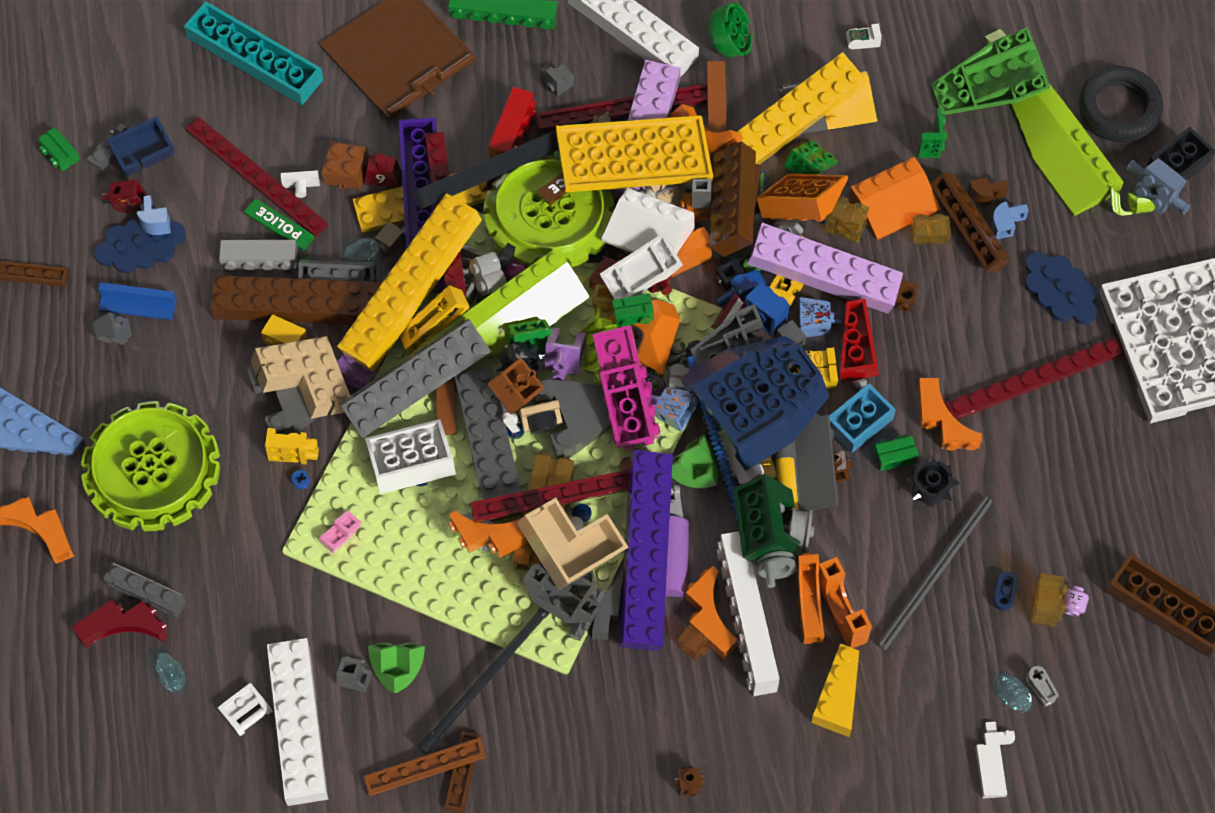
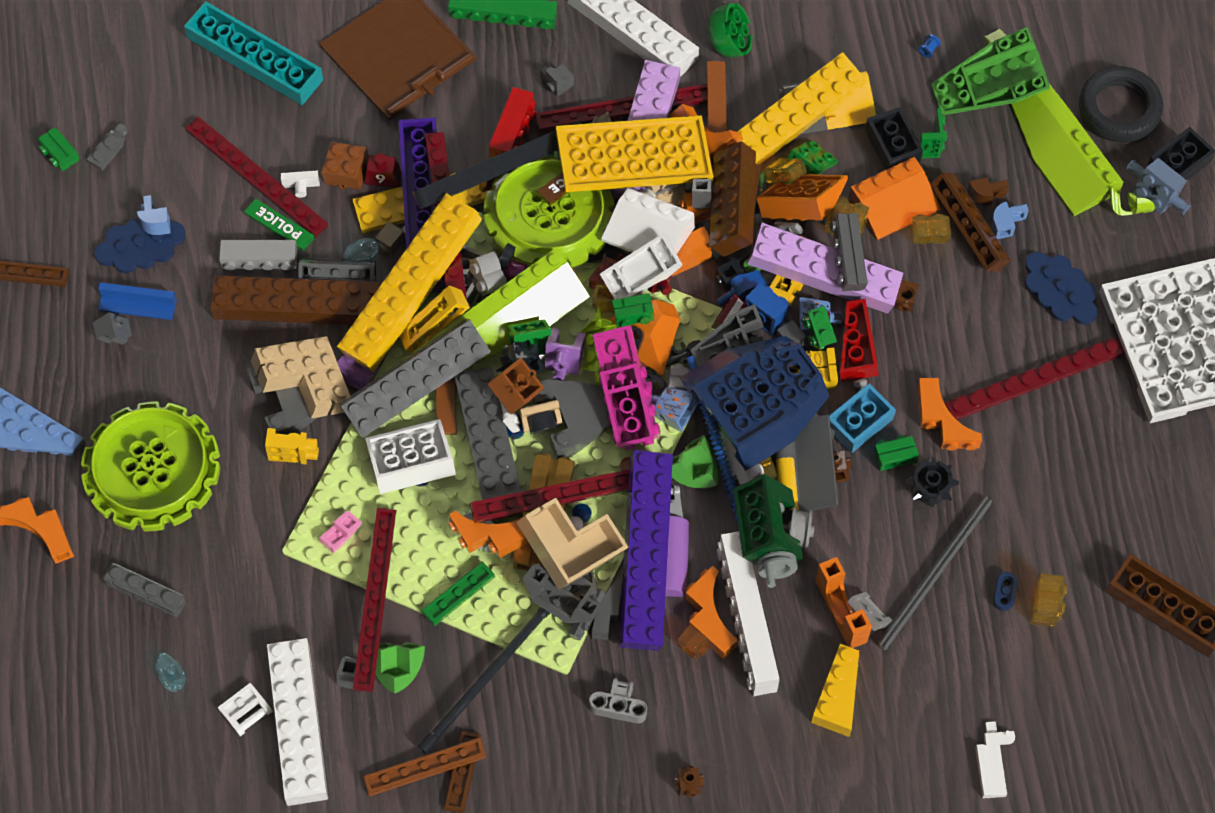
(113, 619): dark red arch -> none
(125, 196): dark red torso -> none
(140, 146): dark blue piece -> none
(280, 331): yellow brick -> none
(297, 475): blue bush -> none
(374, 600): none -> dark red plate
(458, 593): none -> green tile
(620, 694): none -> light grey piece
(784, 171): none -> clear yellow brick
(809, 598): orange arch -> none
(819, 328): none -> green bracket
(849, 252): none -> dark grey brick
(864, 37): white leg -> none
(875, 615): none -> light grey plate
(893, 138): none -> black brick
(929, 45): none -> blue bush
(1014, 693): clear light blue arm -> none
(1042, 687): light grey piece -> none
(1075, 601): lavender head -> none

